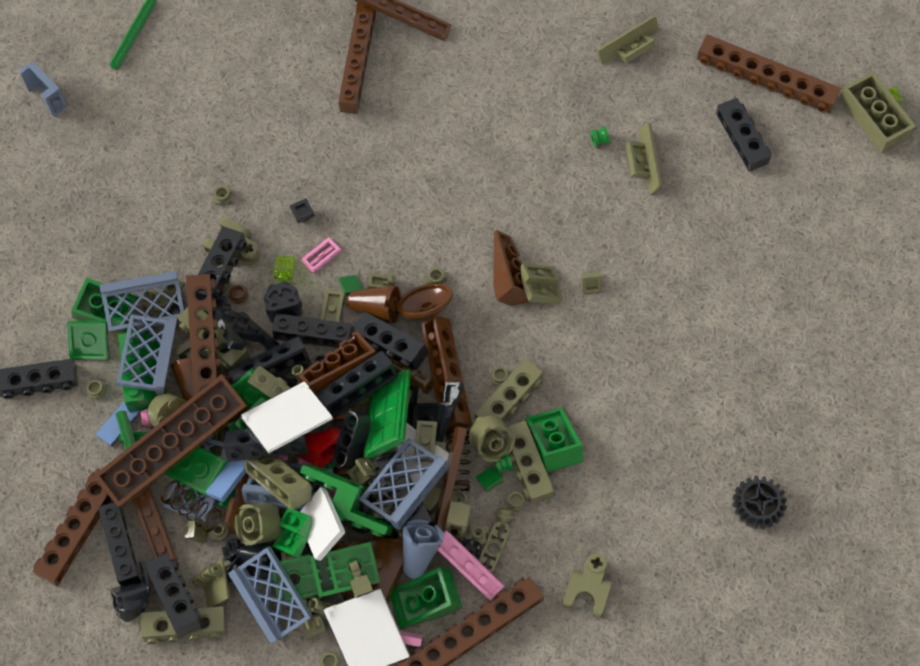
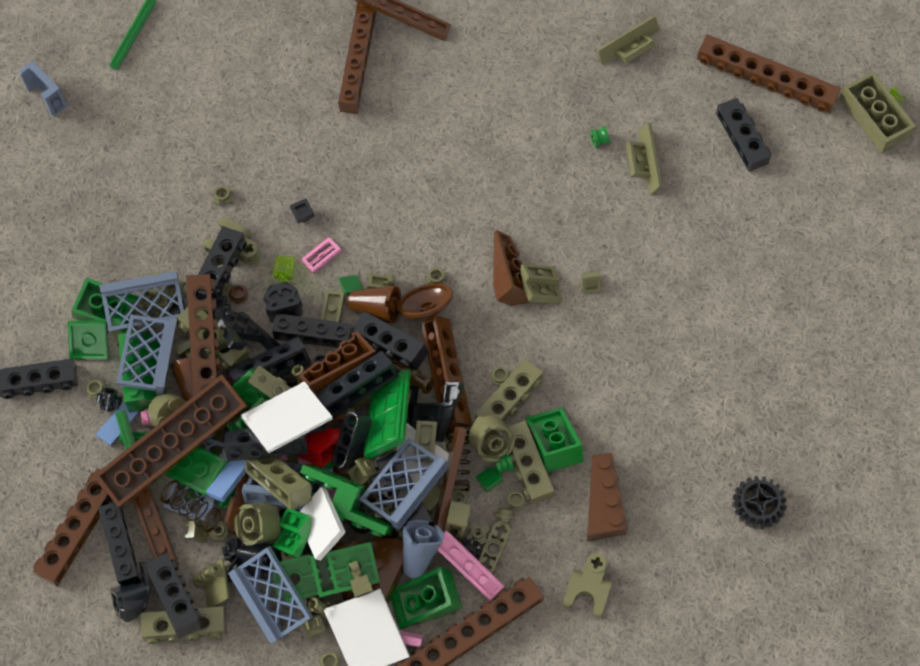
(108, 399): none -> black gear
(606, 508): none -> reddish brown wedge

